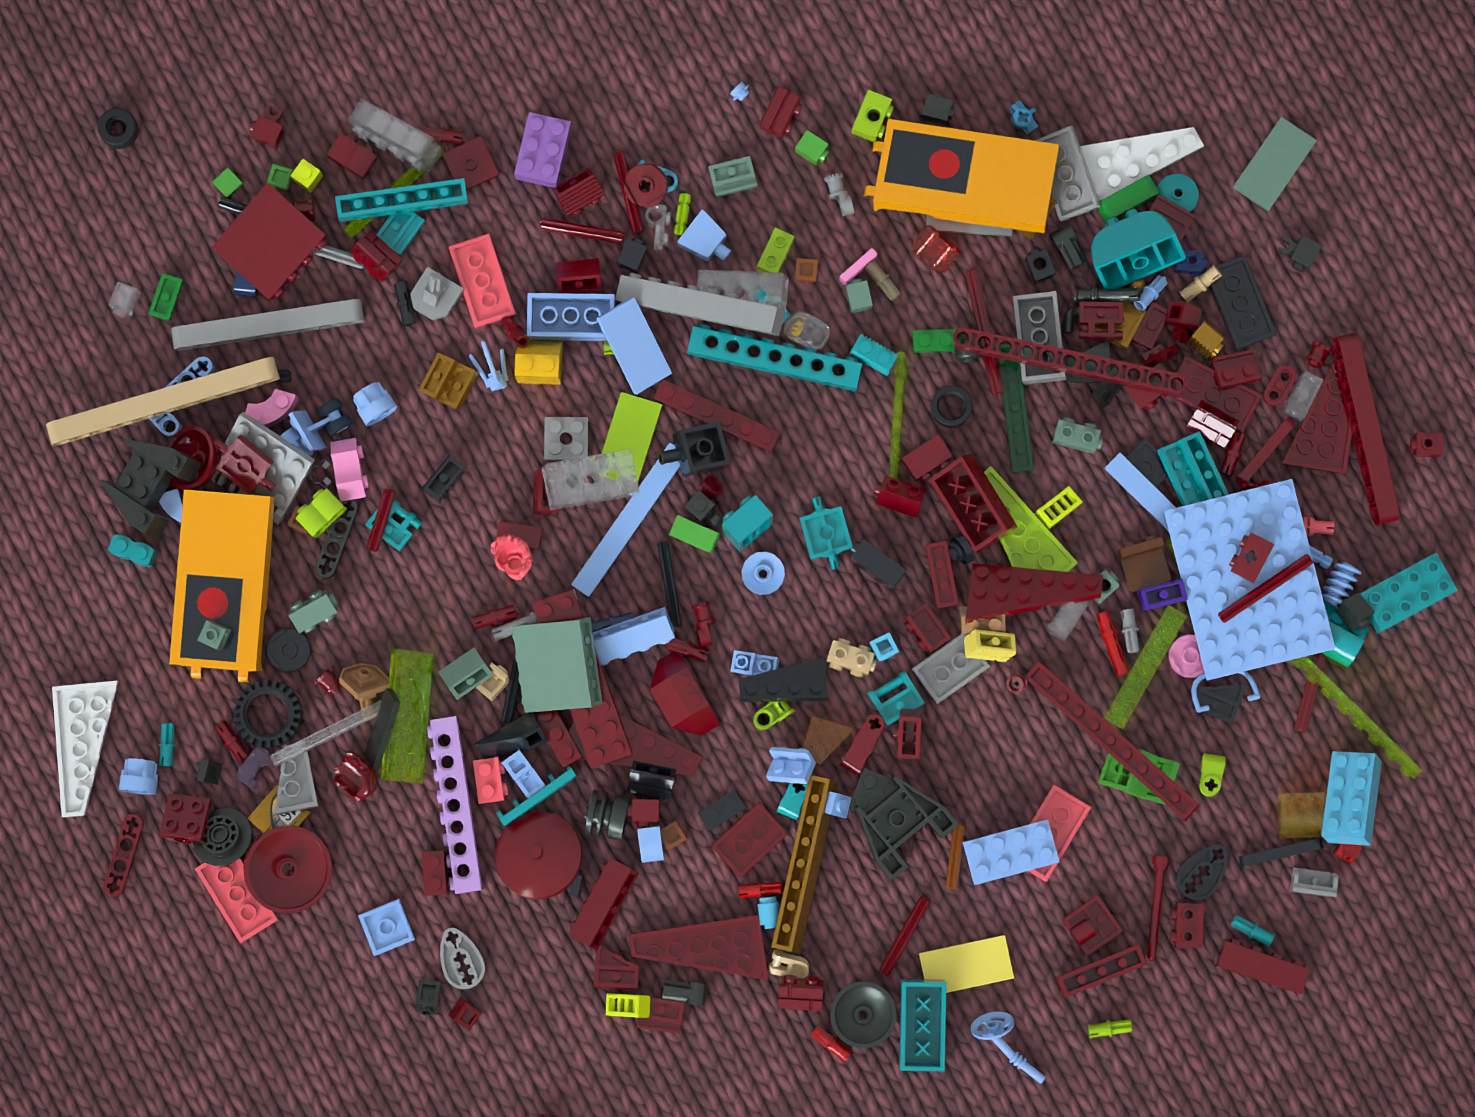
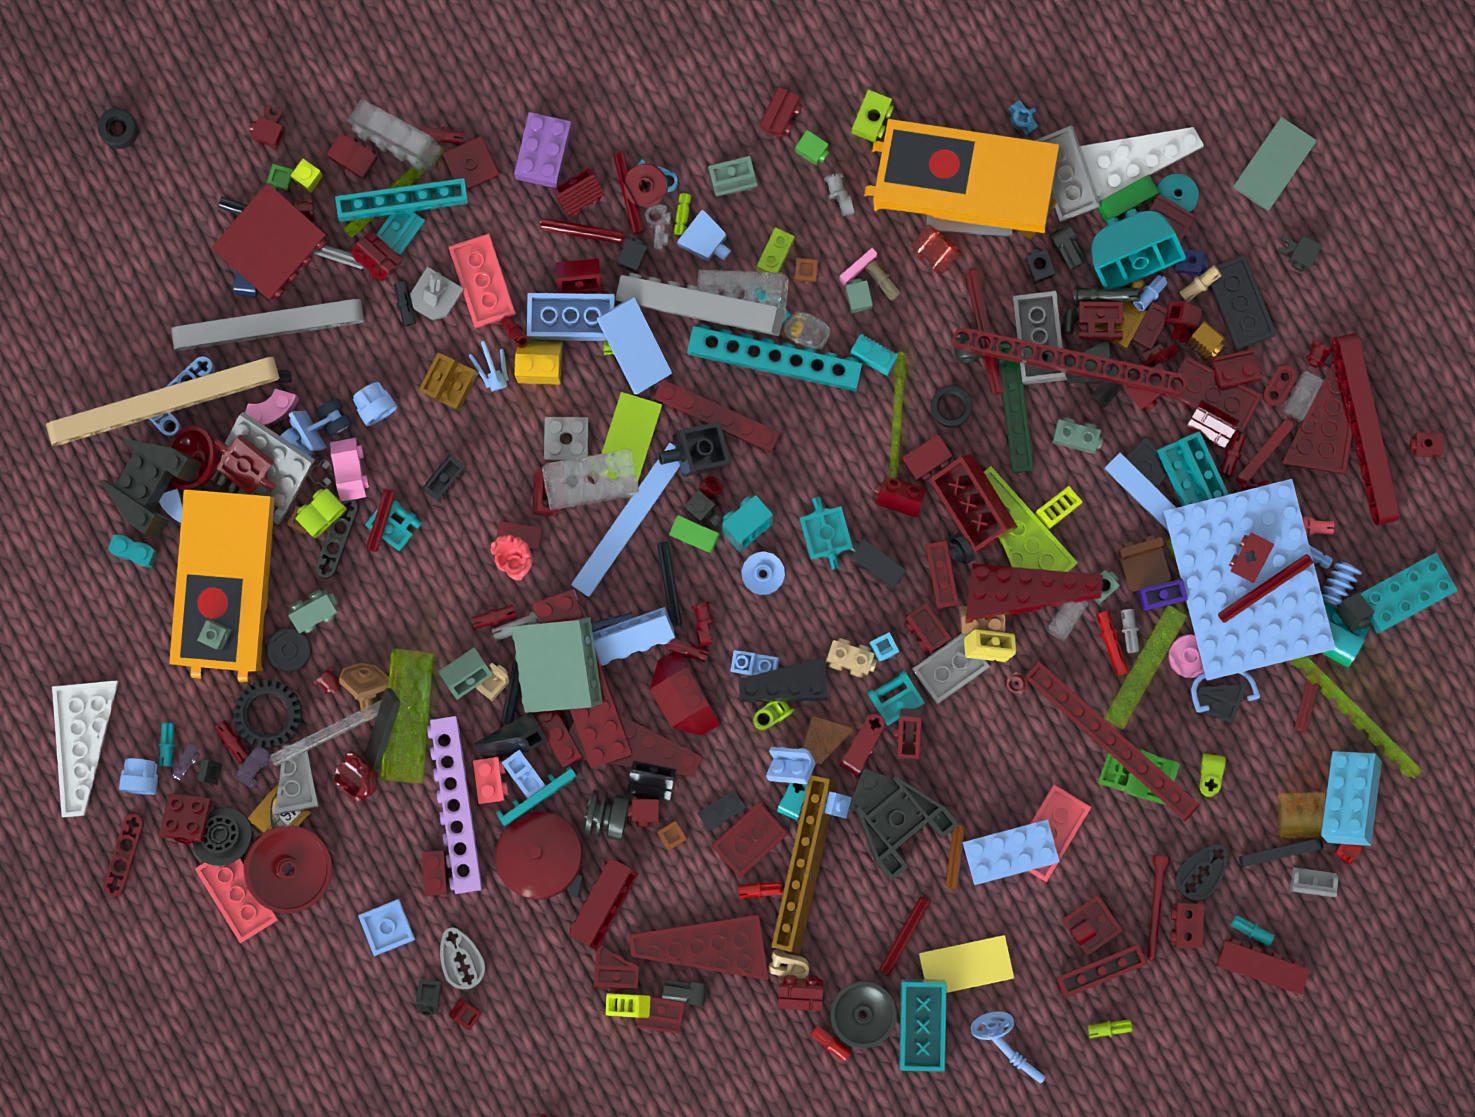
(124, 300): clear brick -> none
(166, 297): green plate -> none
(189, 757): none -> clear purple plate
(227, 183): bright green tile -> none
(650, 844): light blue brick -> none
(740, 91): light blue plate -> none
(768, 912): medium azure brick -> none
(933, 340): green plate -> none
(937, 109): pearl dark grey brick -> none

